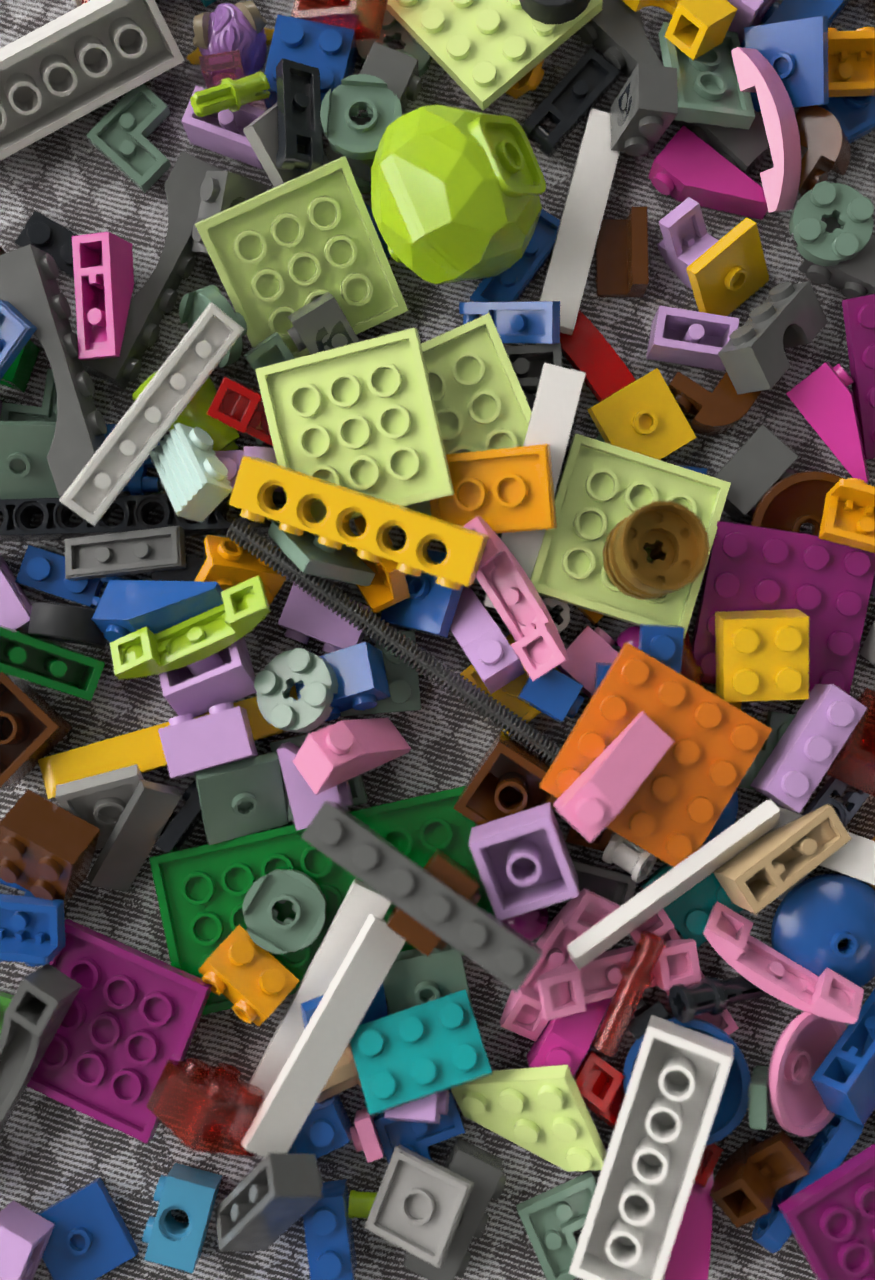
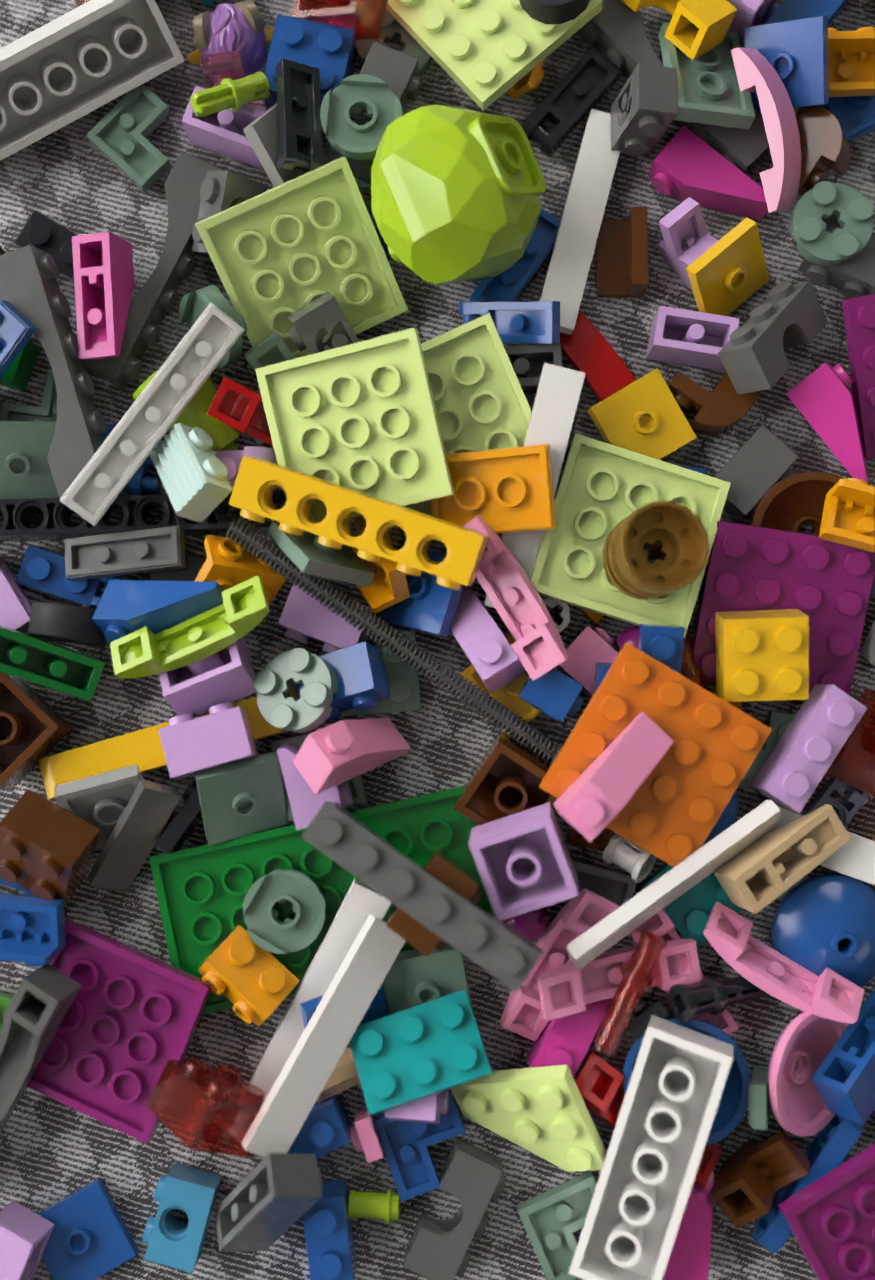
(419, 1206): light grey plate -> none

